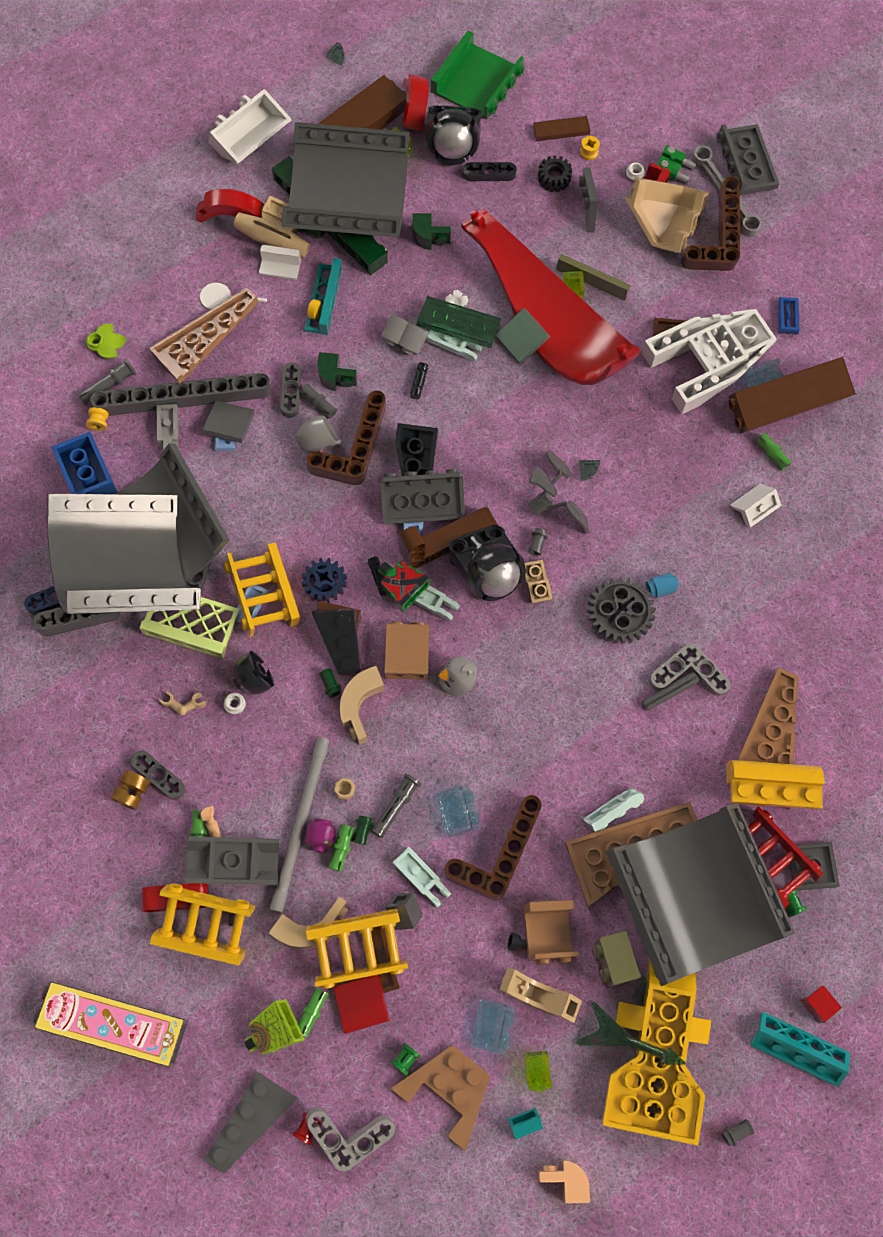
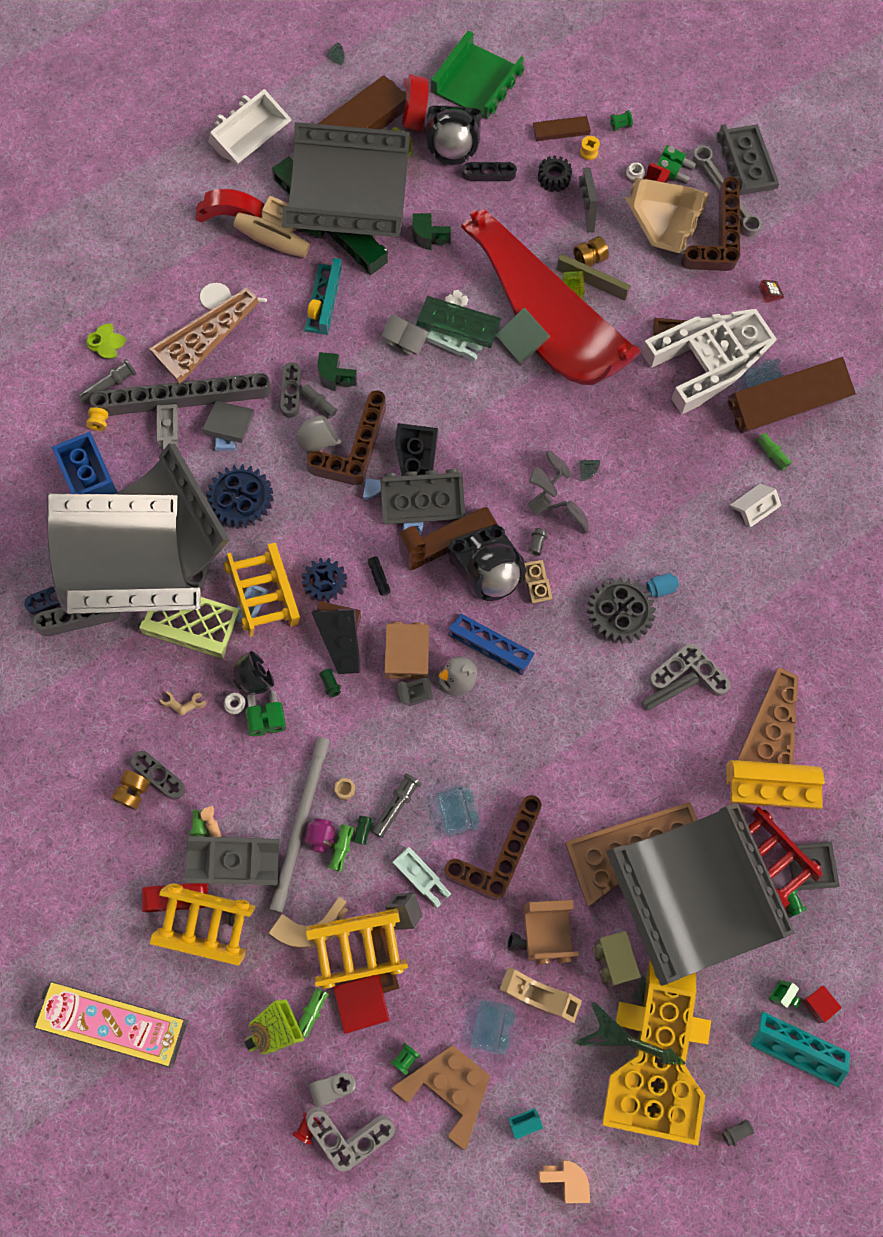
(246, 481): none -> dark blue gear
(254, 1114): dark grey wing -> none
(265, 718): none -> green piece
(280, 262): white panel -> none
(328, 1090): none -> light grey piece
(358, 689): tan arch -> none
(371, 489): none -> light blue tile
(403, 584): torso -> none
(415, 691): none -> dark grey bracket
(419, 380): black axle -> none
(432, 600): light aqua hinge -> none
(489, 648): none -> blue fence
(537, 1071): clear neon green bracket -> none
(592, 252): none -> pearl gold wheel
(613, 809): light aqua hinge -> none
(626, 117): none -> green bush
(770, 290): none -> clear red slope
(785, 994): none -> green tile
(788, 329): blue tile -> none

